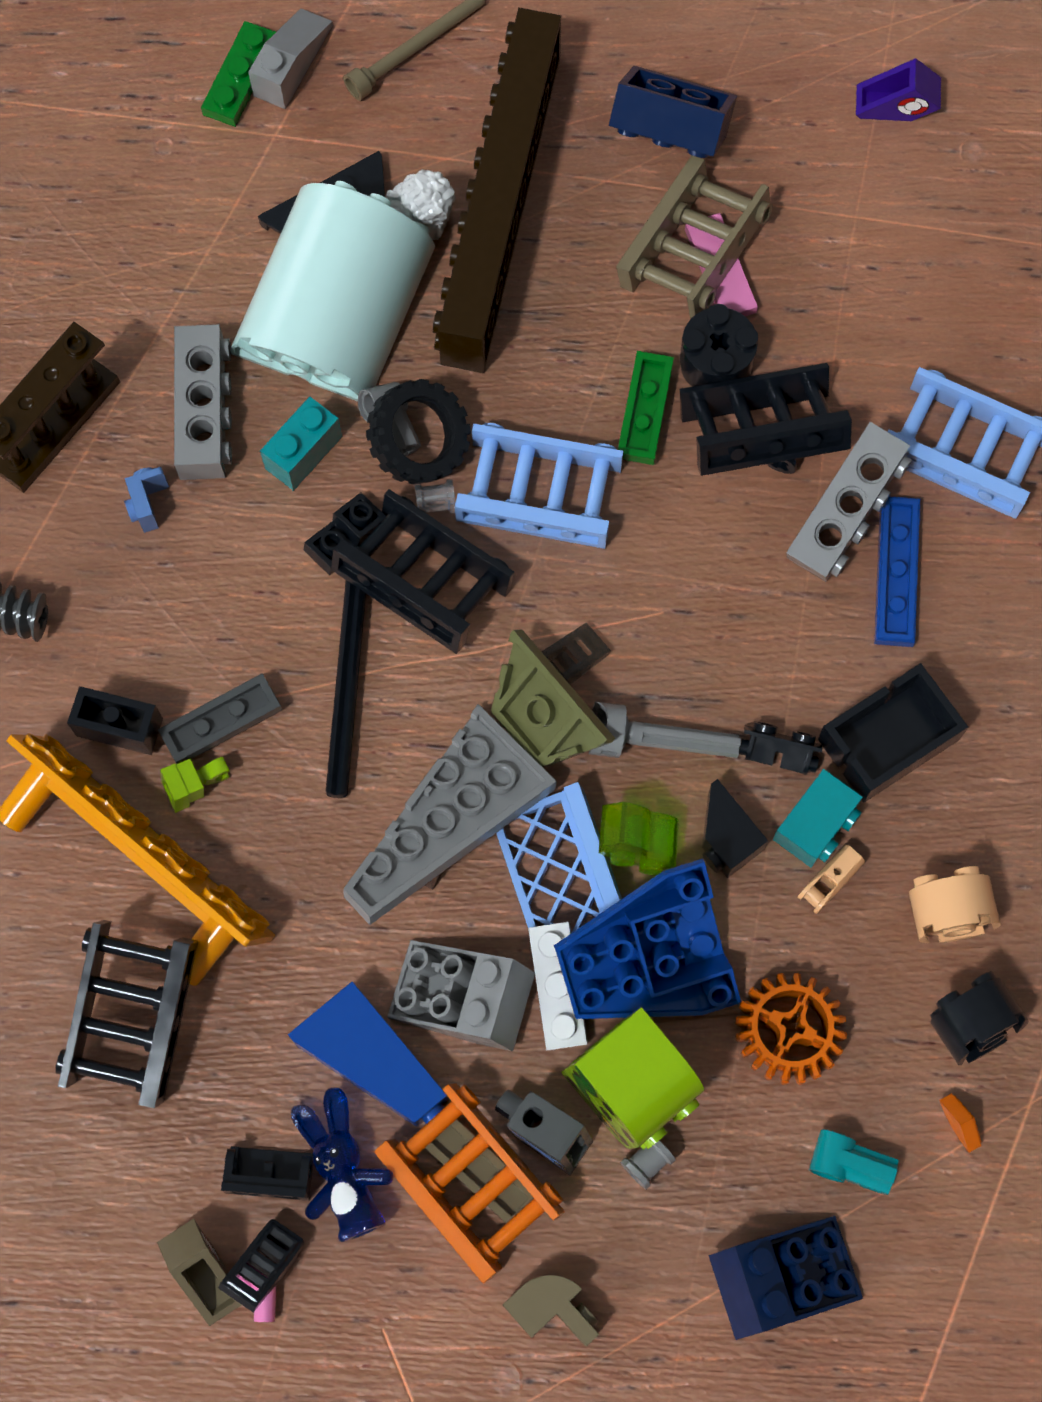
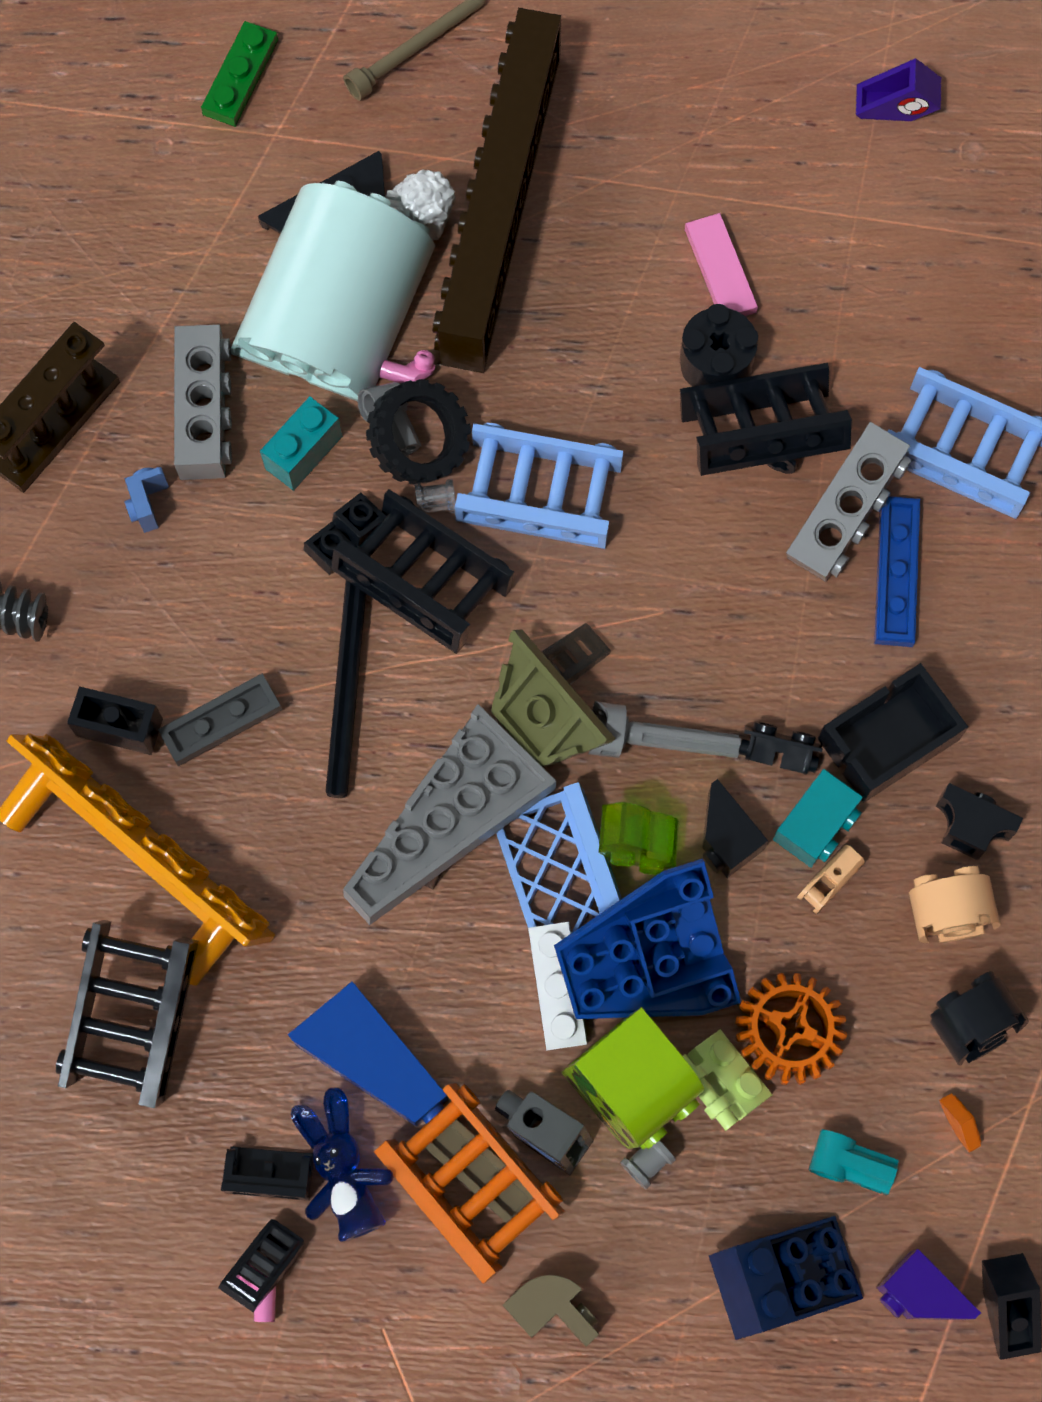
(186, 784): lime piece -> none
(197, 1271): dark tan slope -> none
(287, 57): light grey slope -> none
(419, 368): none -> bright pink arm
(462, 994): light grey slope -> none
(645, 407): green plate -> none
(672, 111): dark blue brick -> none
(674, 211): dark tan fence -> none
(736, 1084): none -> yellowish green plate
(923, 1292): none -> dark purple slope
(974, 821): none -> black brick
(1012, 1305): none -> black slope

